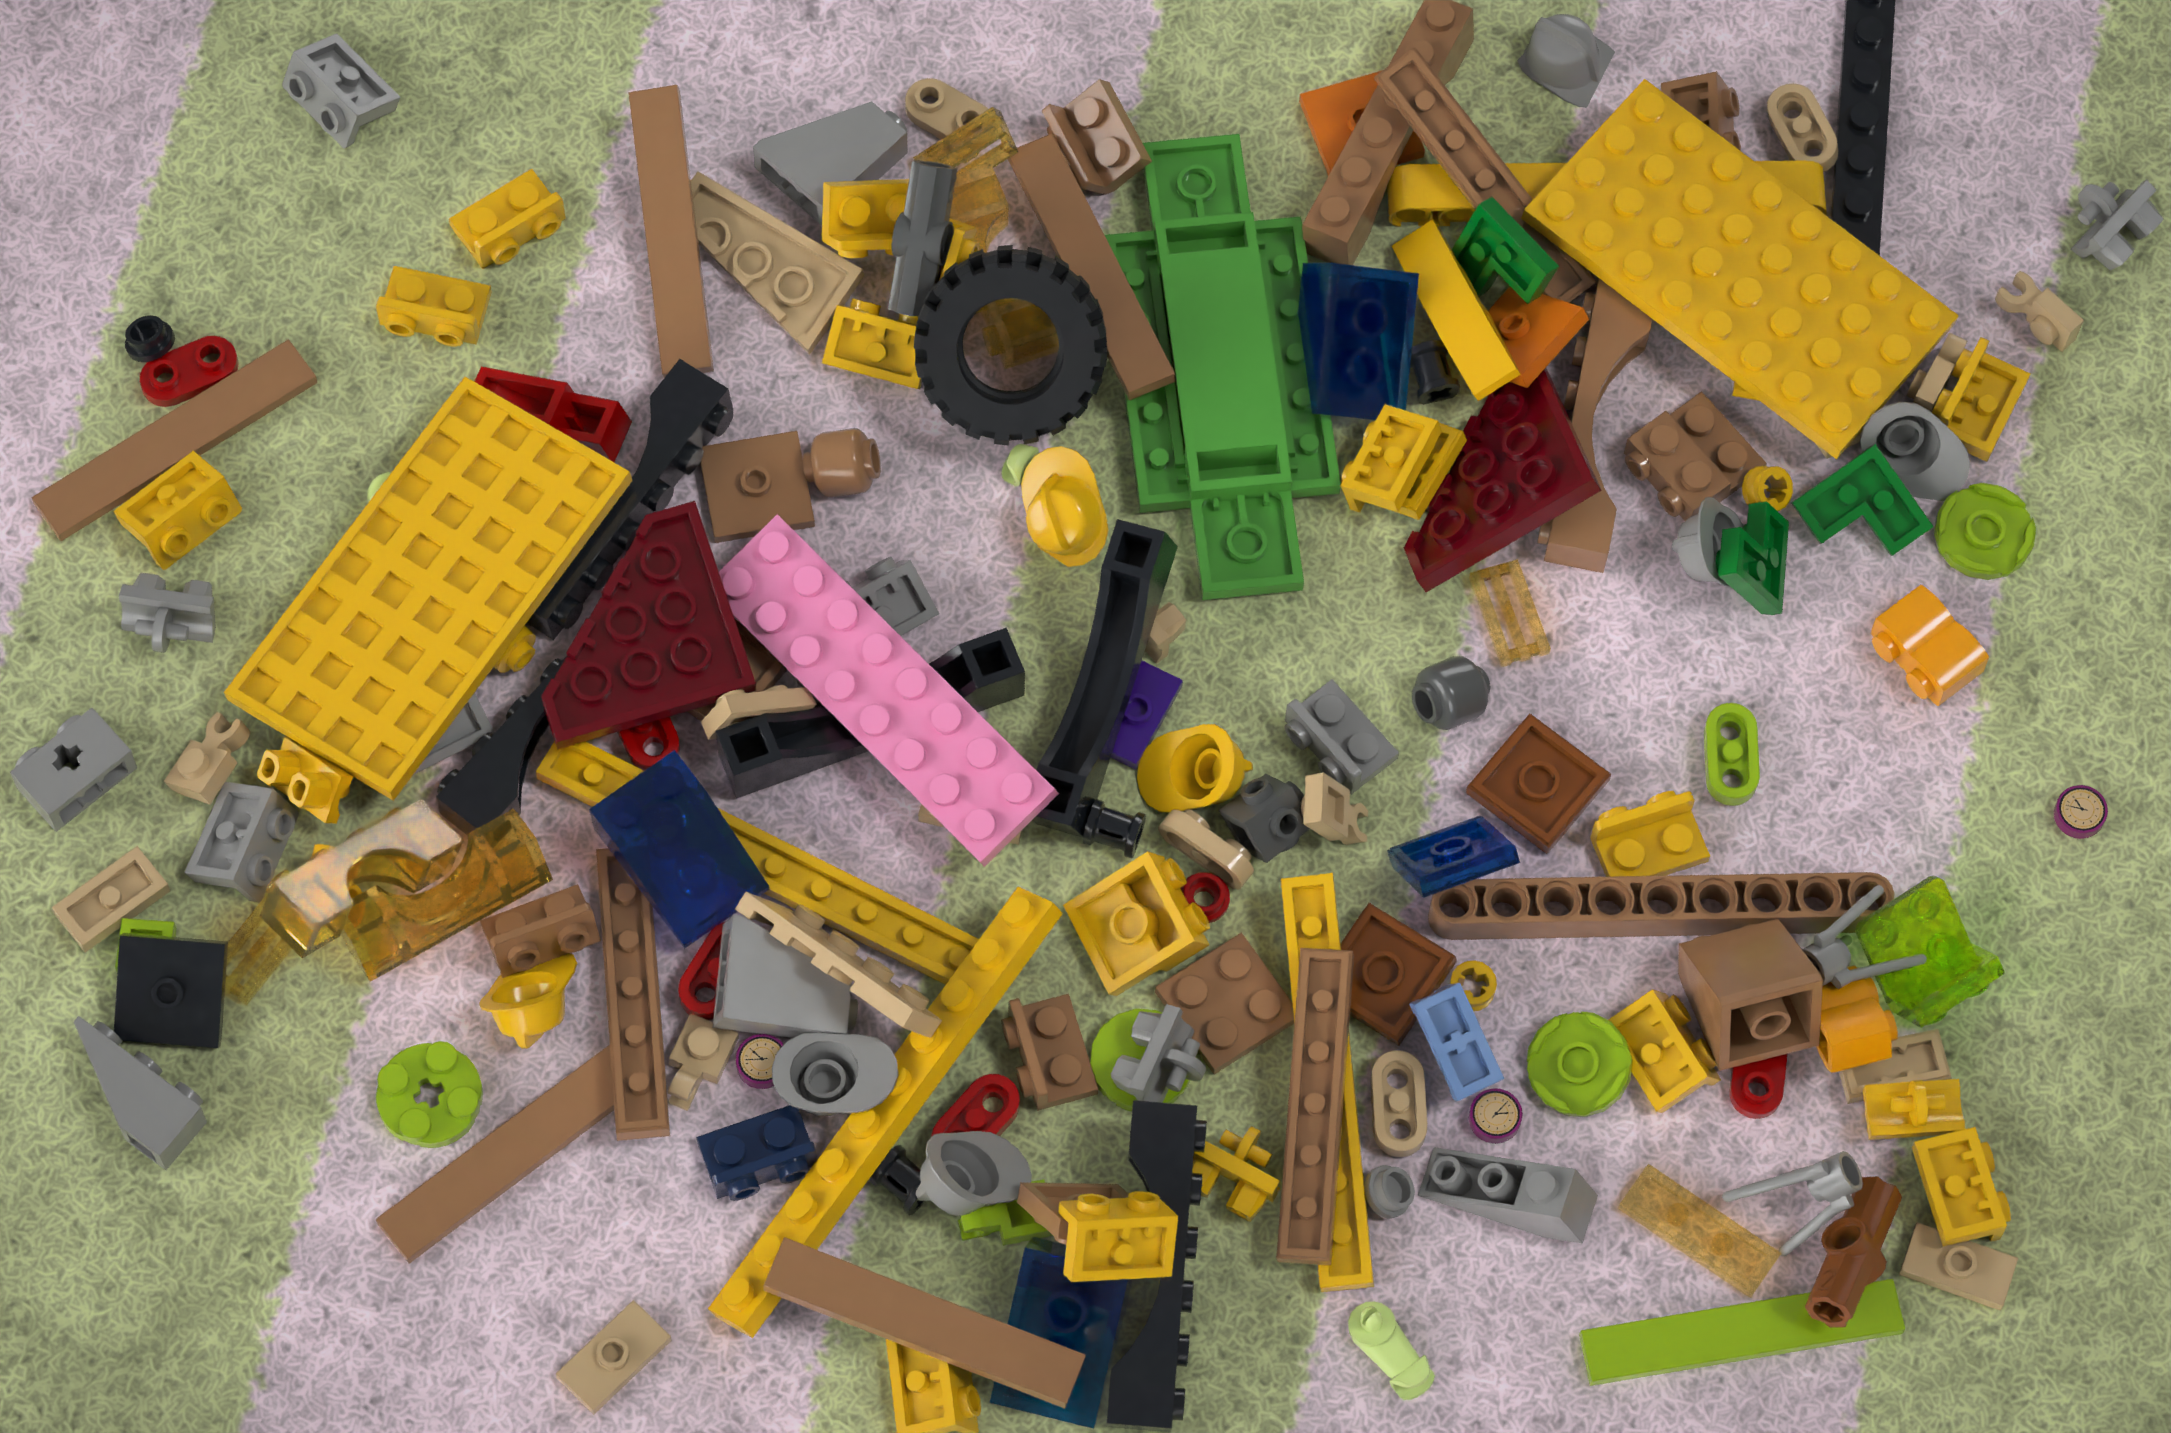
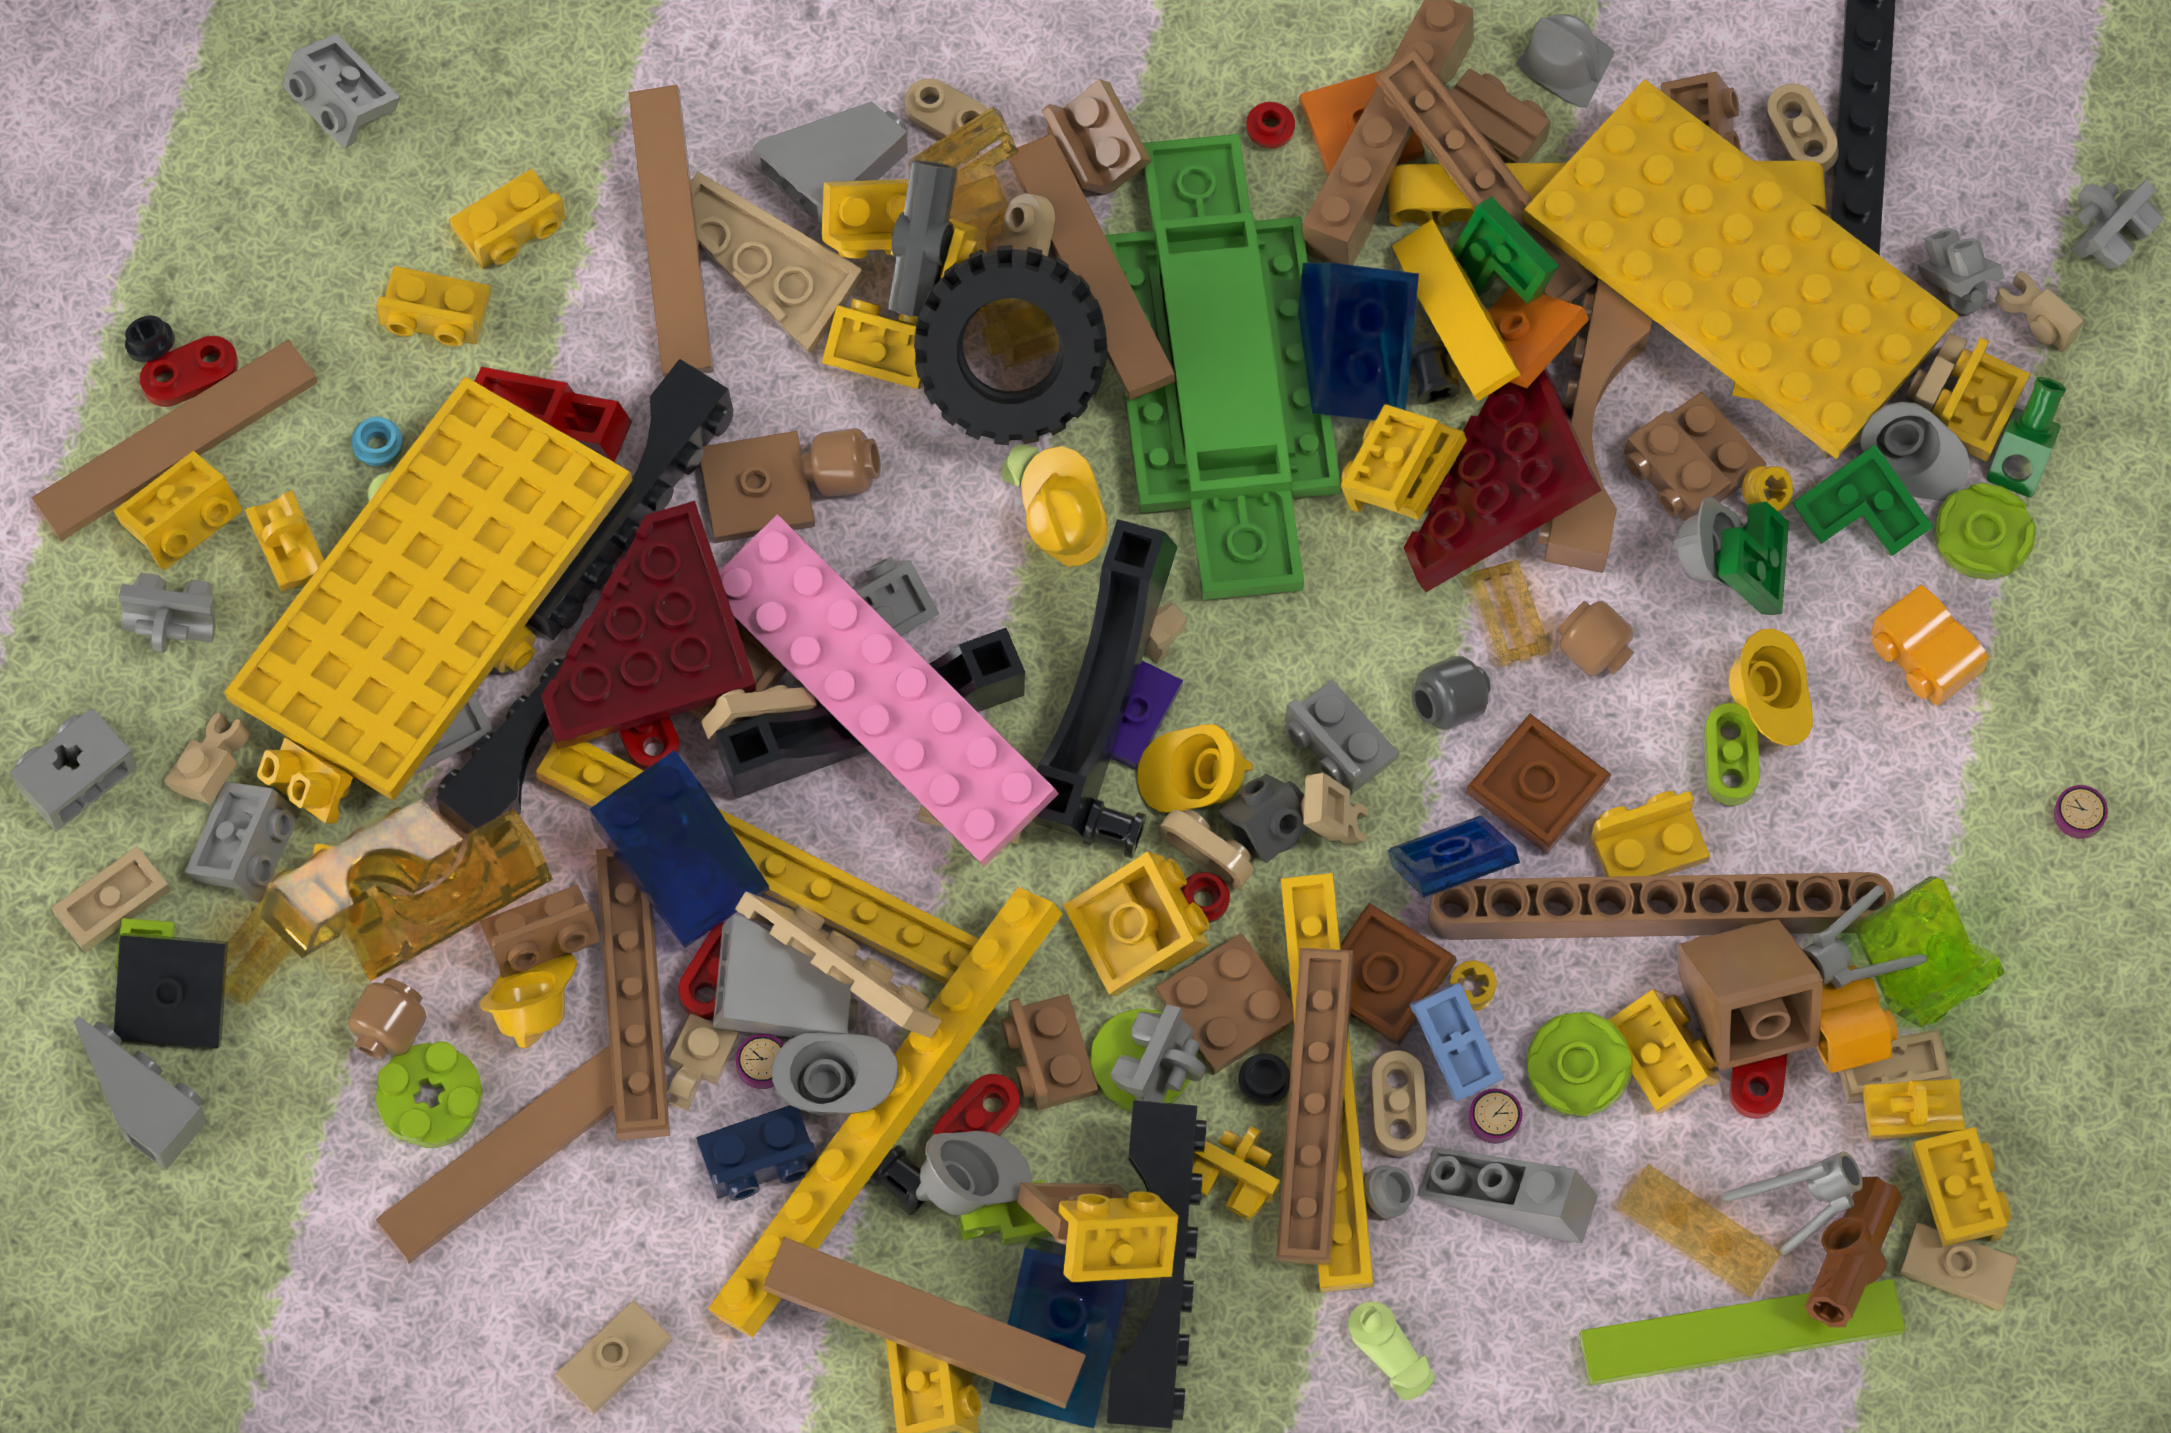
(286, 540): none -> yellow hips
(373, 428): none -> medium azure plate
(387, 1019): none -> medium nougat head
(1028, 223): none -> tan plate
(1264, 1079): none -> black plate
(1270, 136): none -> red plate
(1510, 126): none -> medium nougat brick
(1596, 638): none -> medium nougat head
(1773, 686): none -> yellow piece
(1959, 269): none -> light grey hips
(2031, 435): none -> green bracket

